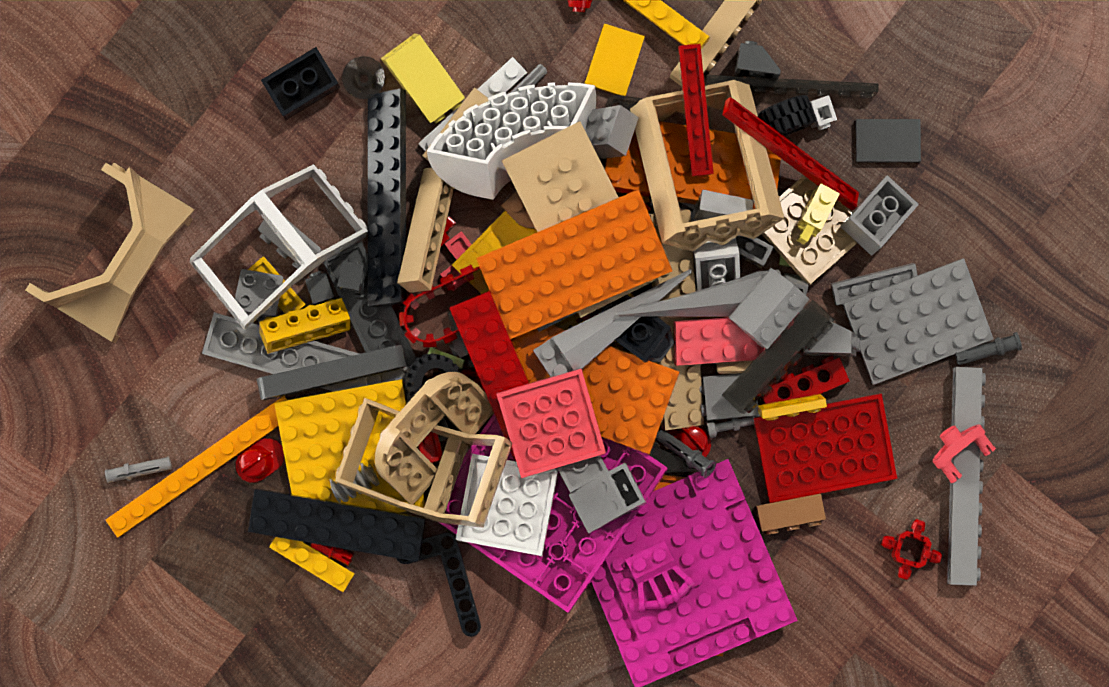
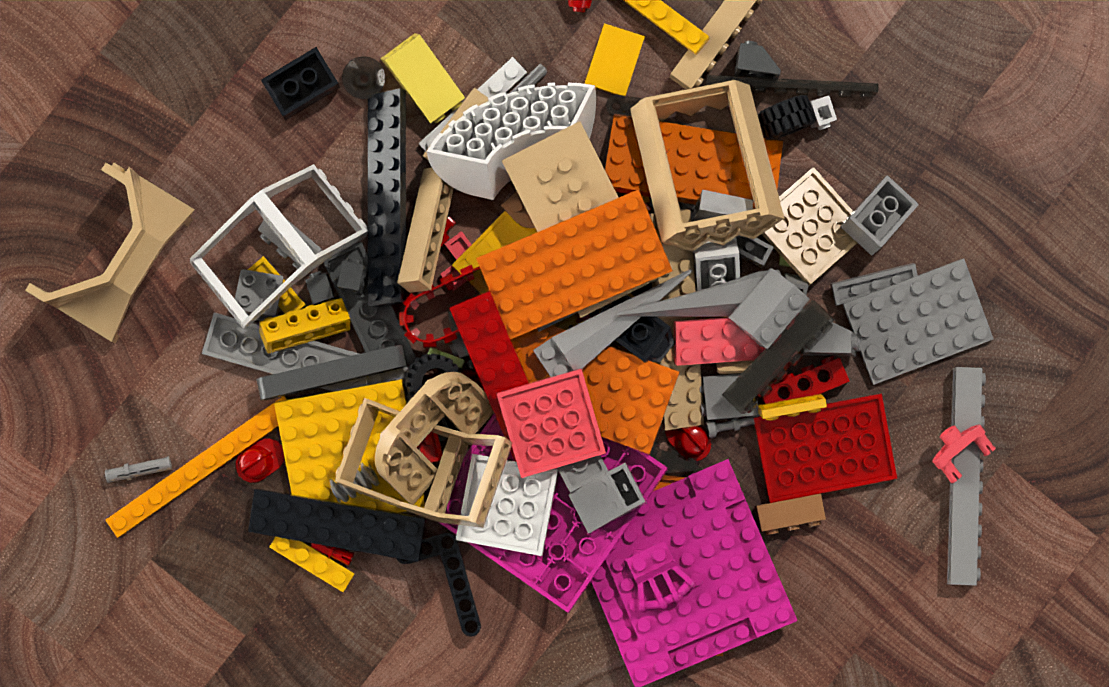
(611, 130): light grey brick -> none
(693, 458): dark grey pin -> none
(695, 110): red plate -> none
(789, 152): red tile -> none
(816, 212): light yellow hinge -> none
(888, 140): dark grey tile -> none
(917, 528): red piece -> none
(999, 347): dark grey pin -> none

